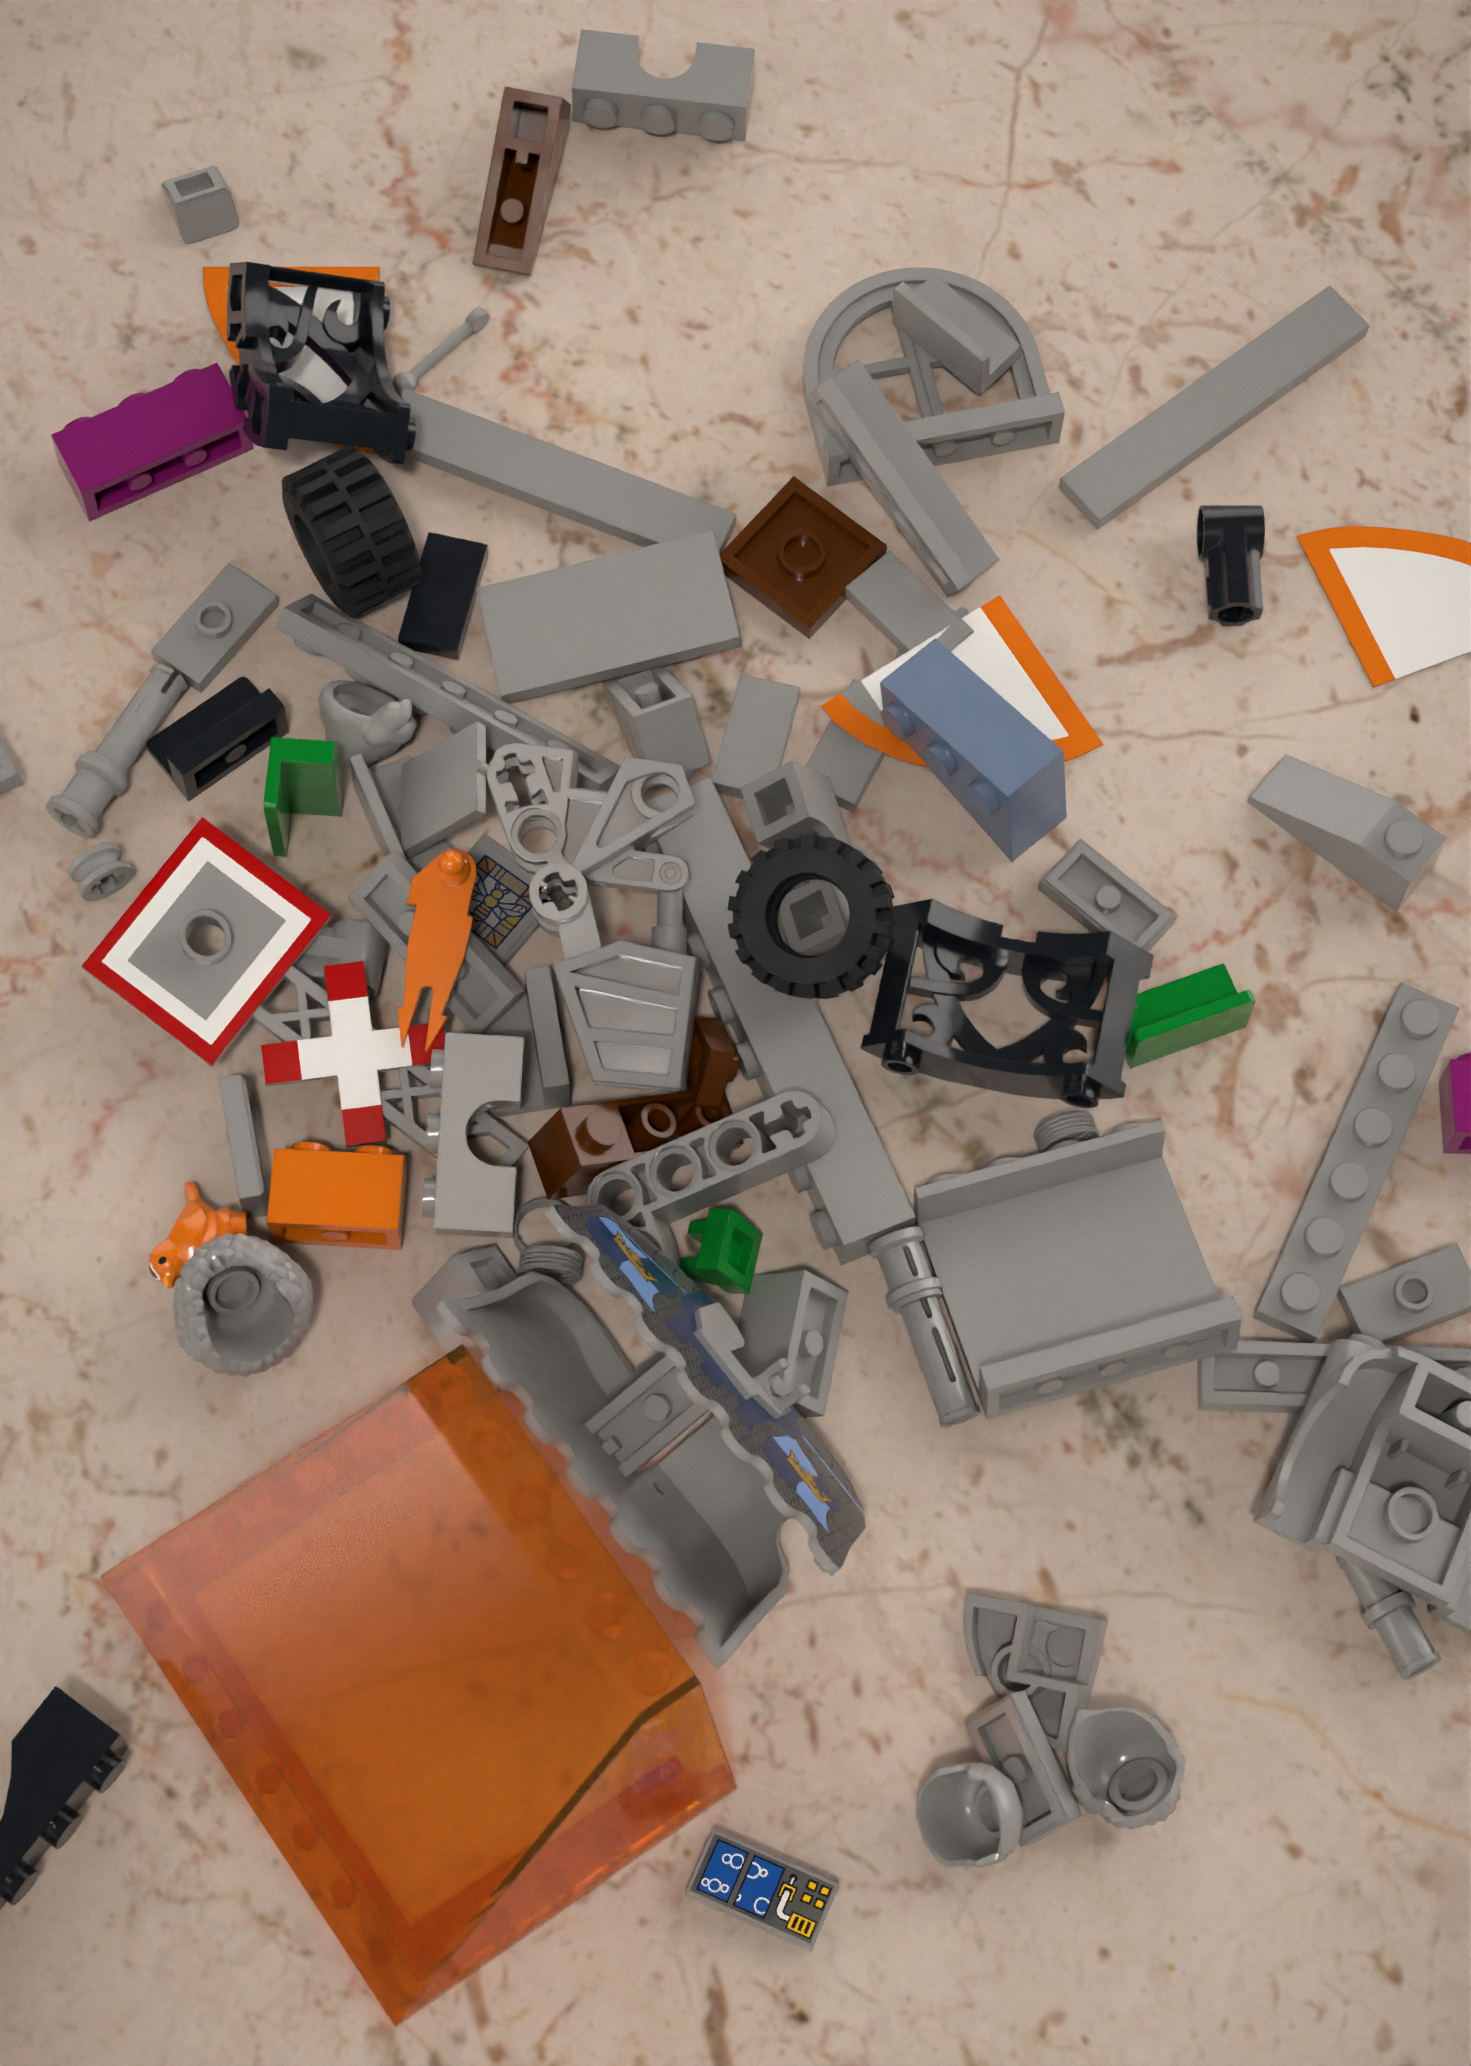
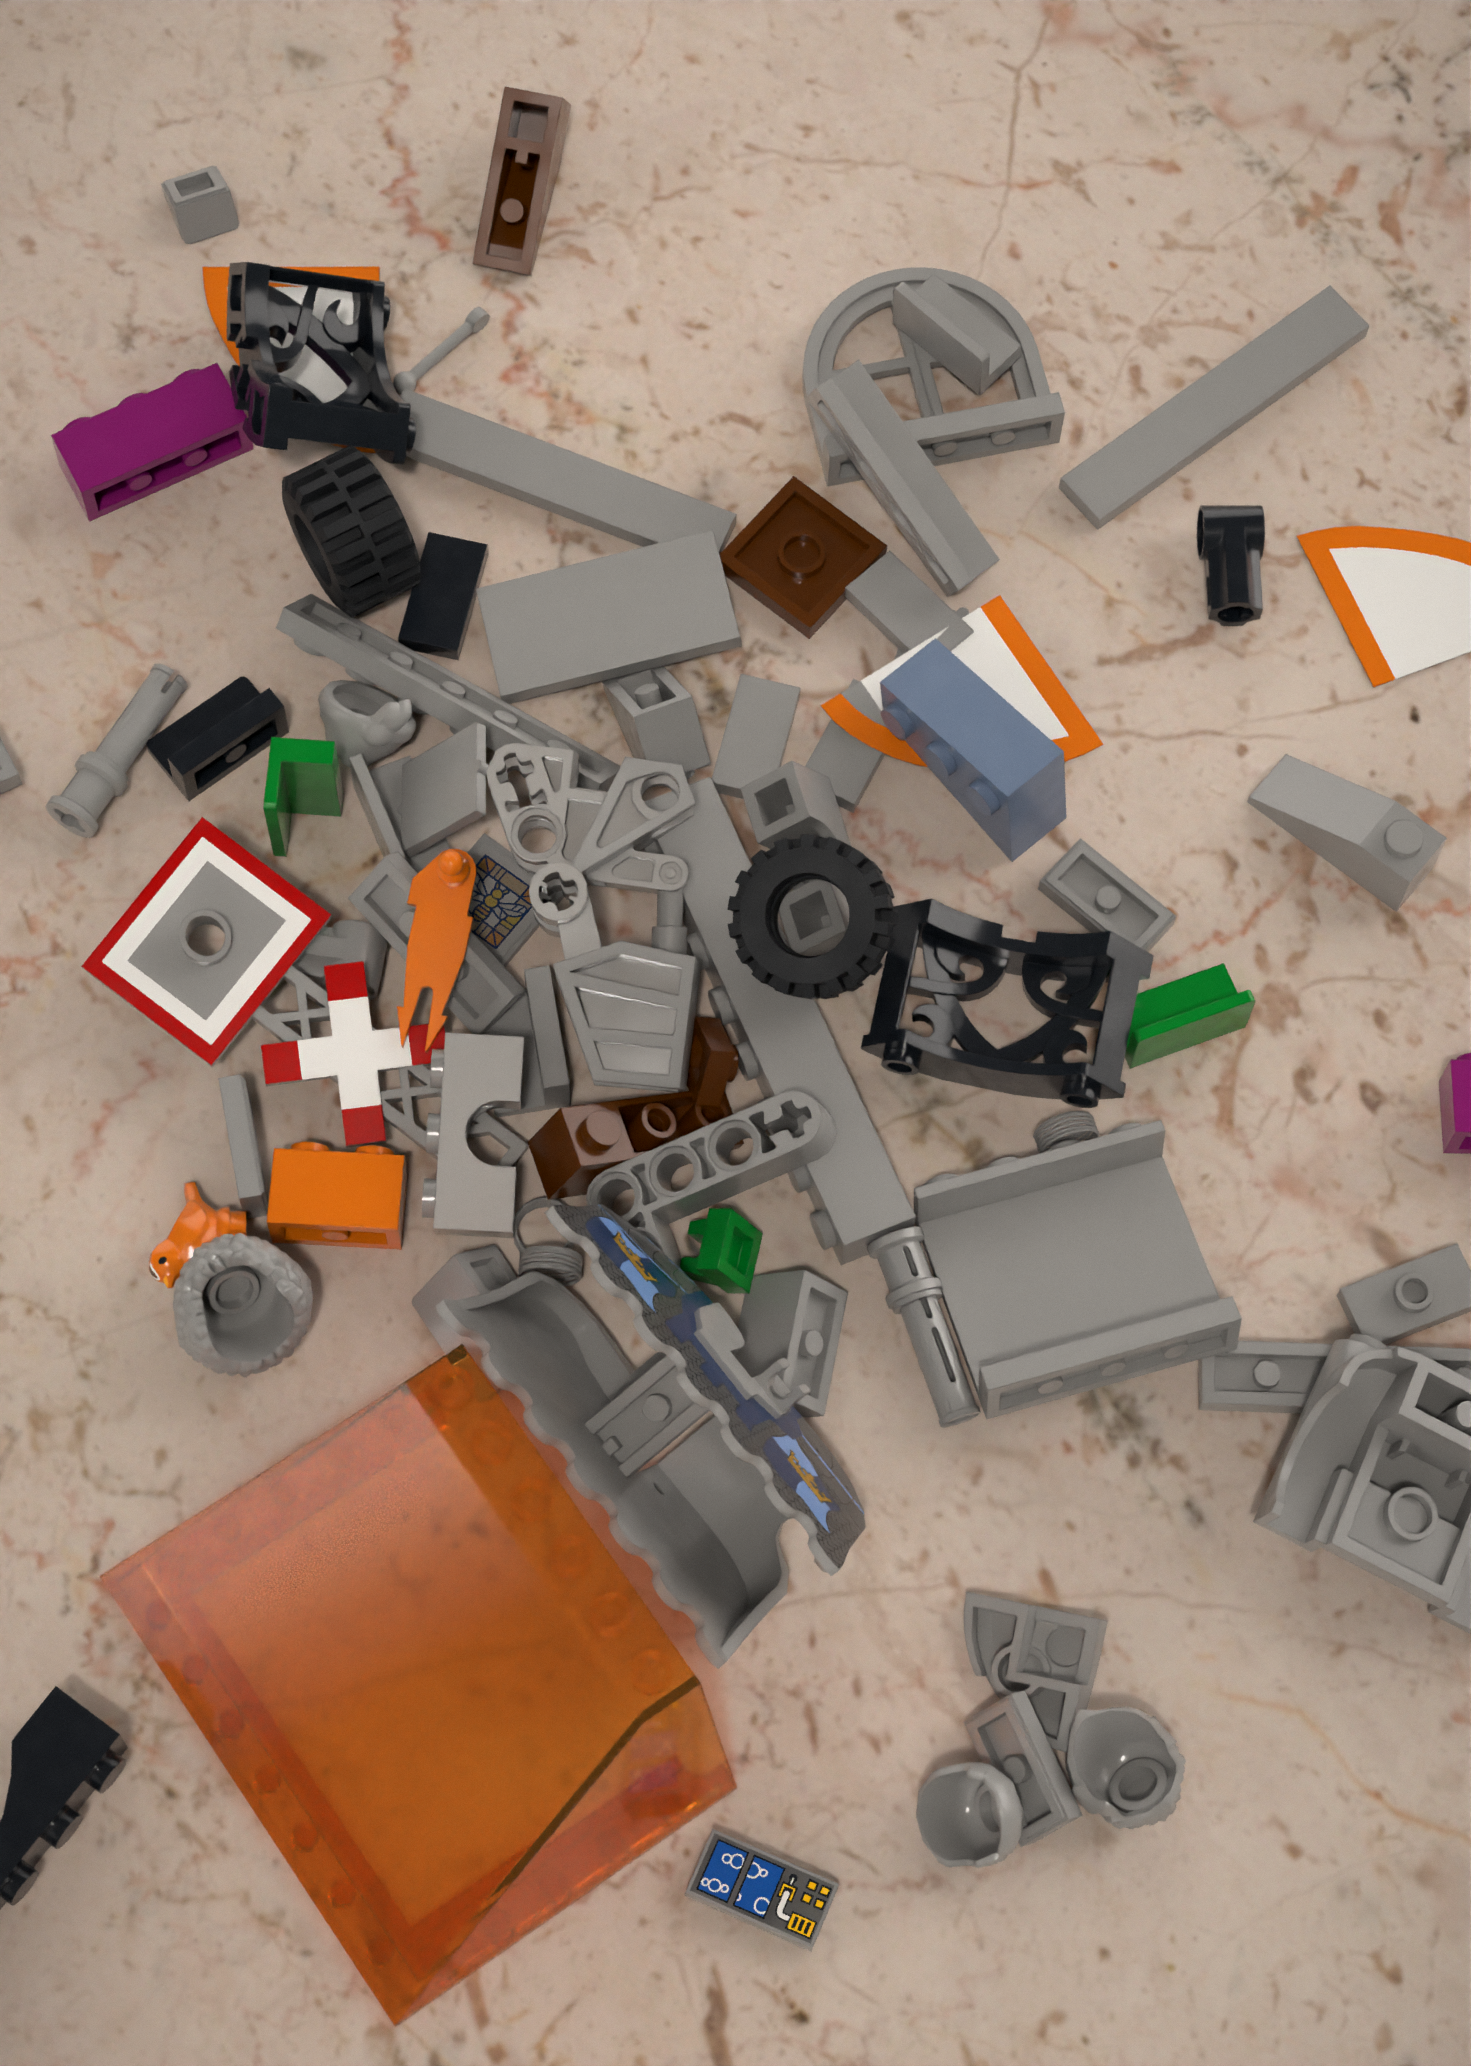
(100, 871): light grey bush -> none
(215, 627): light grey plate -> none
(704, 101): light grey arch -> none
(1356, 1164): light grey plate -> none
(1392, 1615): light grey pin -> none

